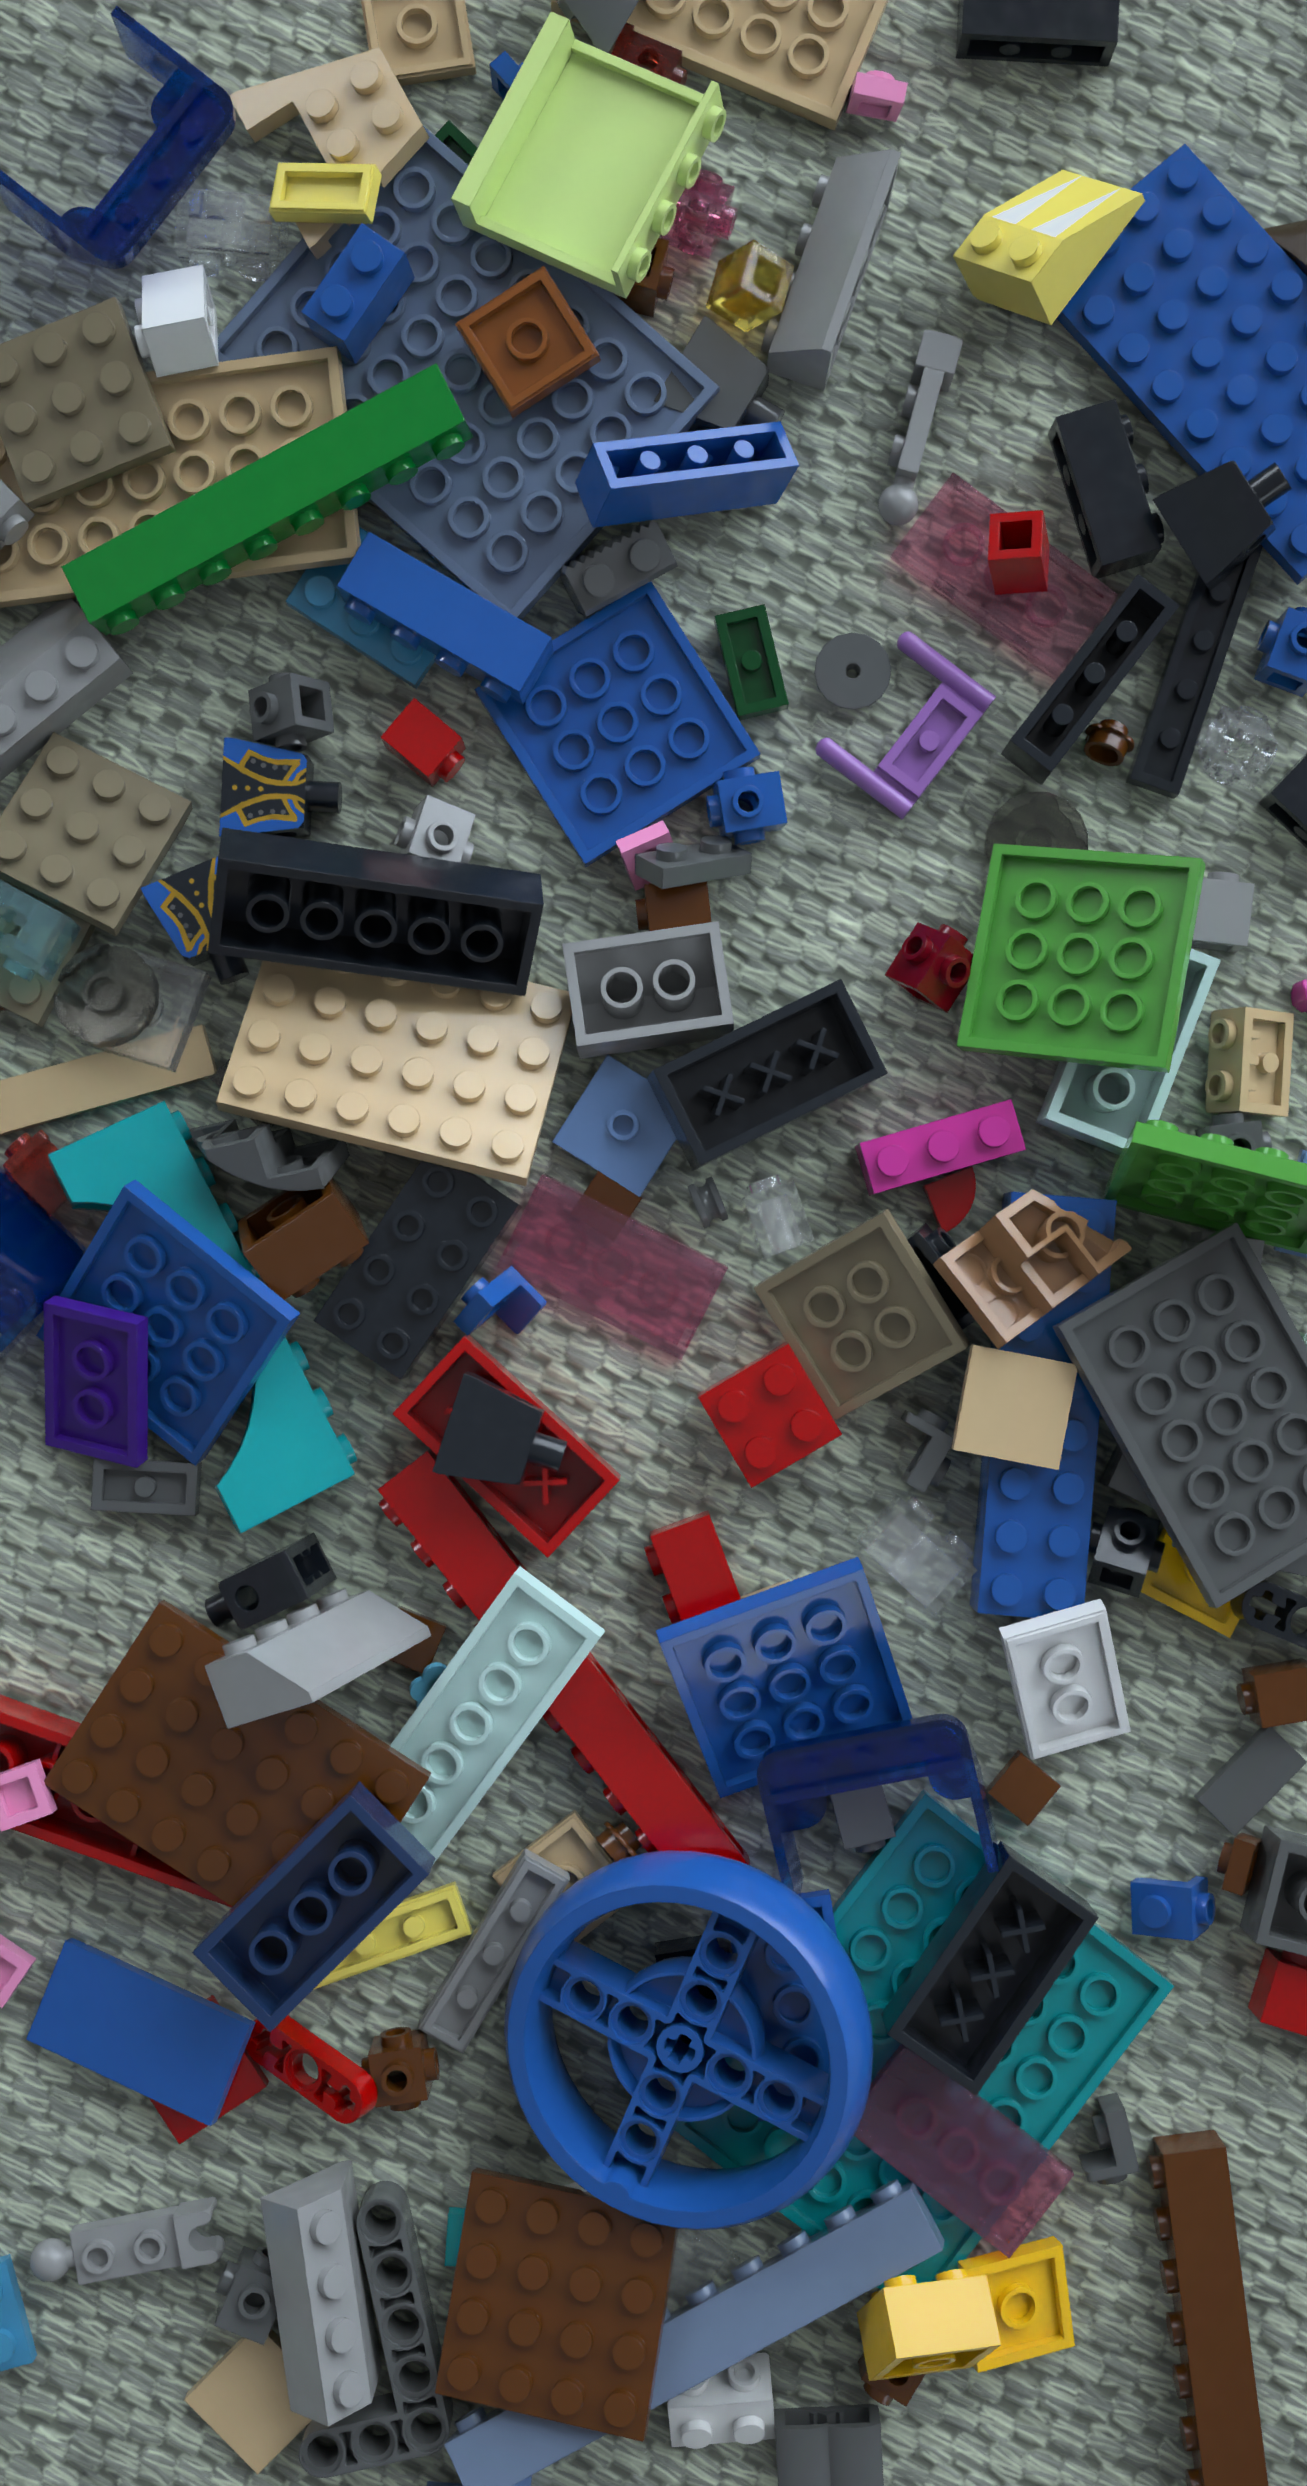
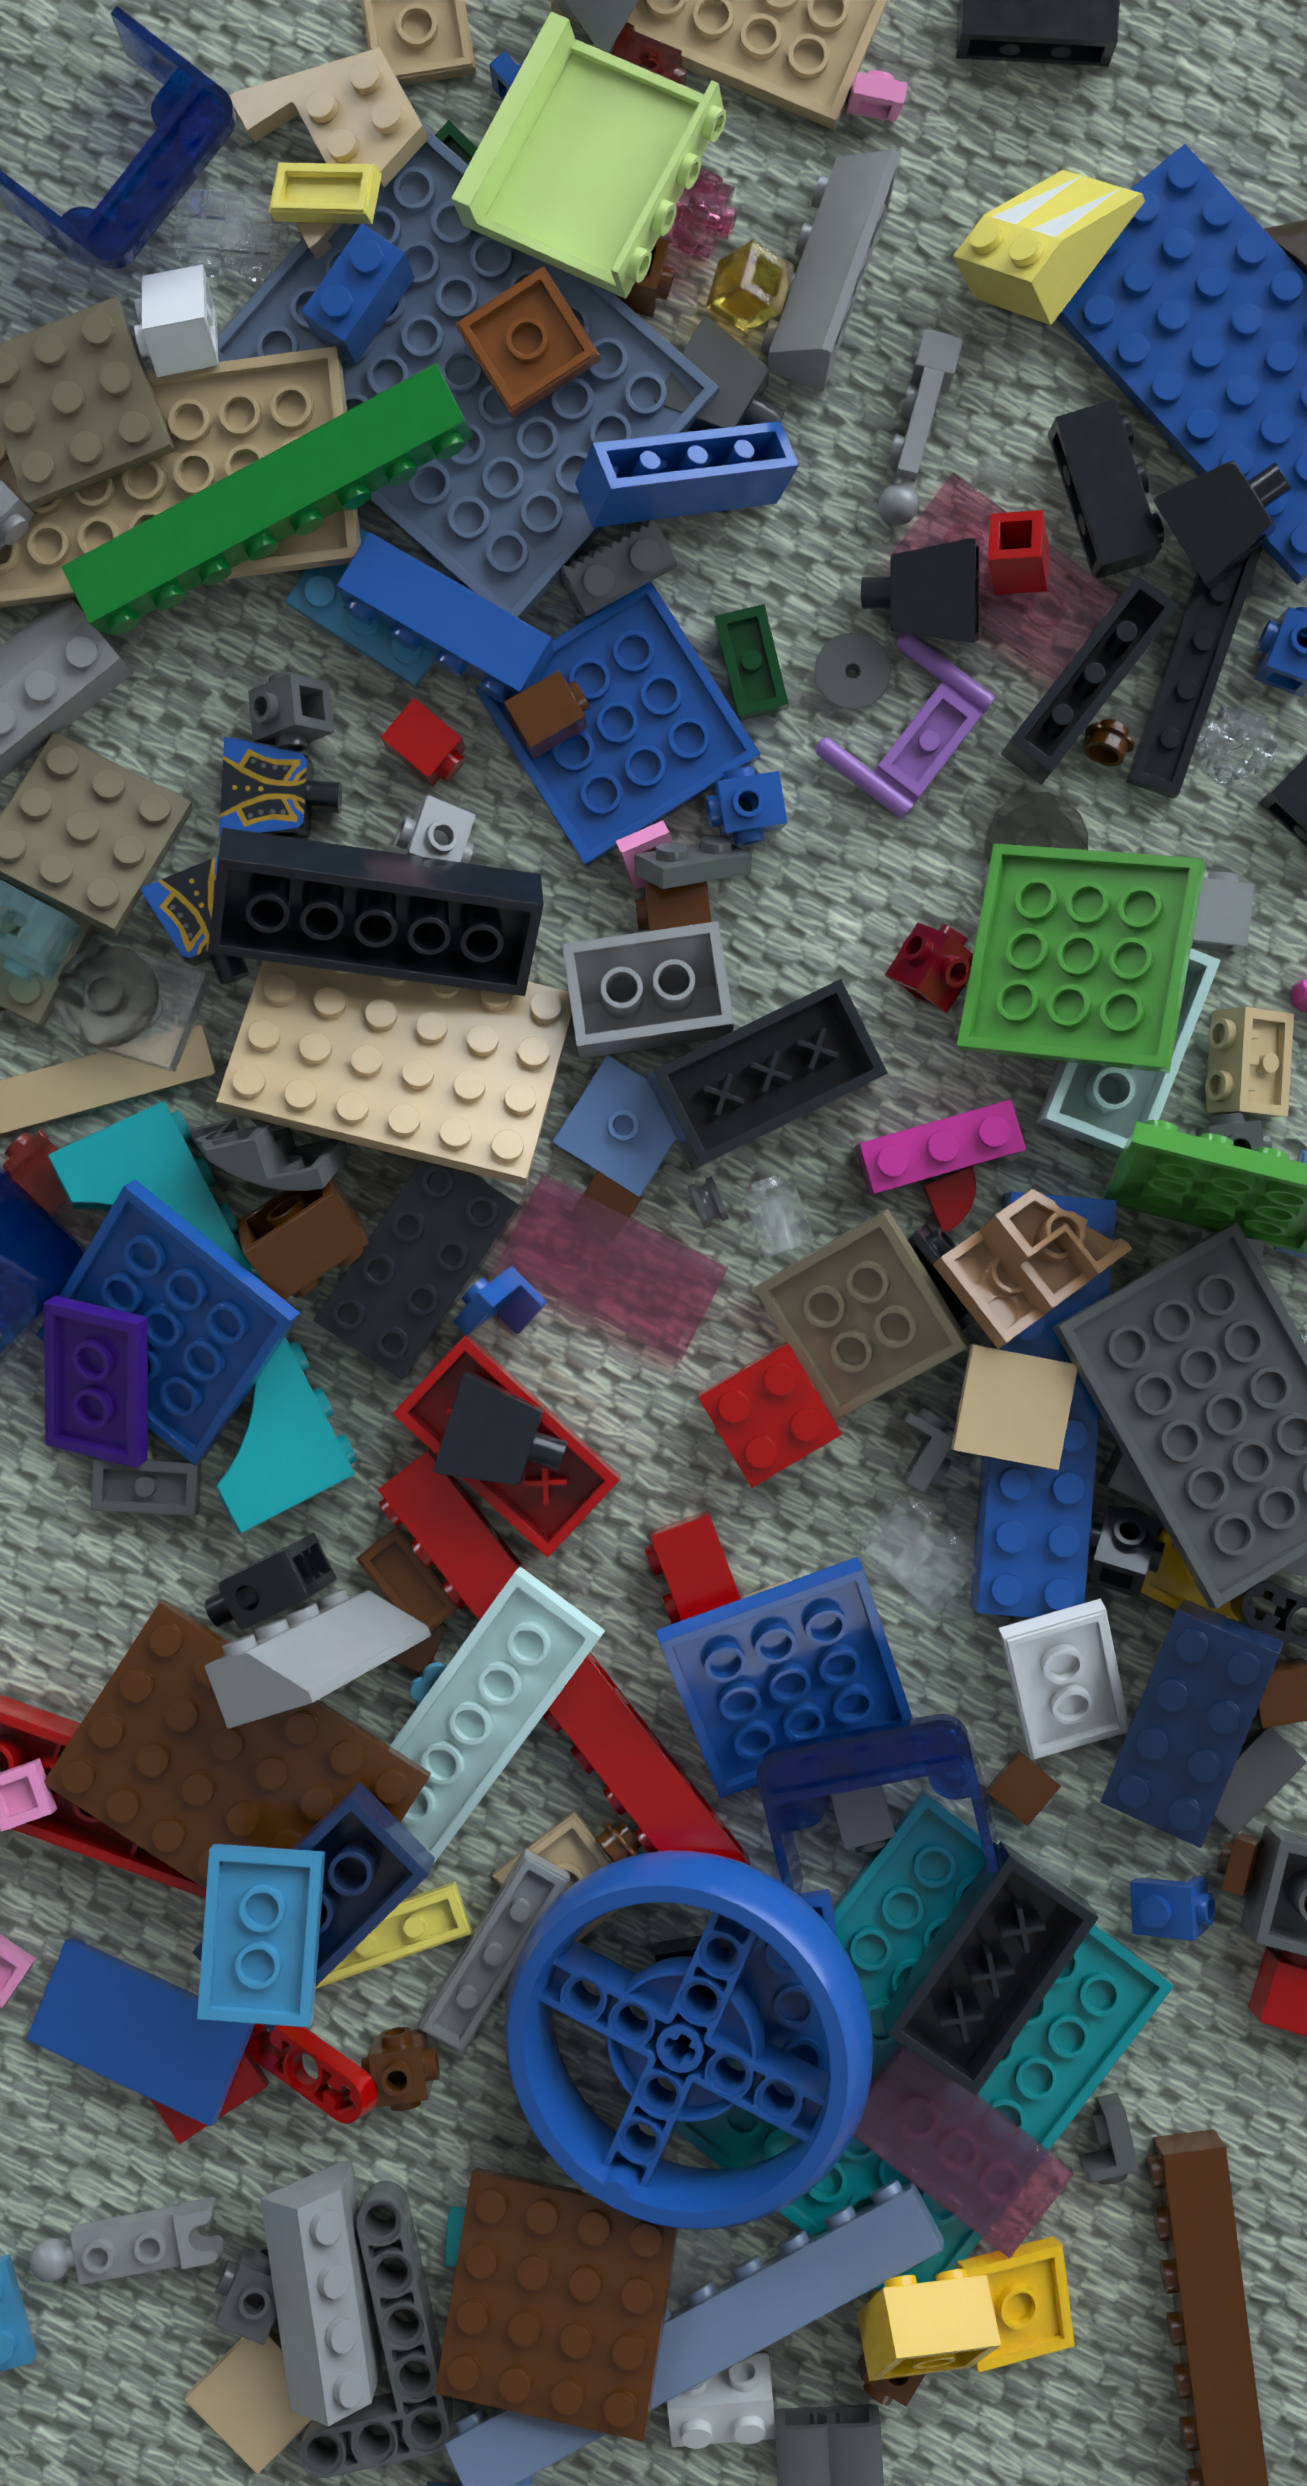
(261, 1935): none -> dark azure plate
(407, 1580): none -> reddish brown tile
(548, 713): none -> reddish brown brick
(931, 591): none -> black torso
(1192, 1722): none -> dark blue brick

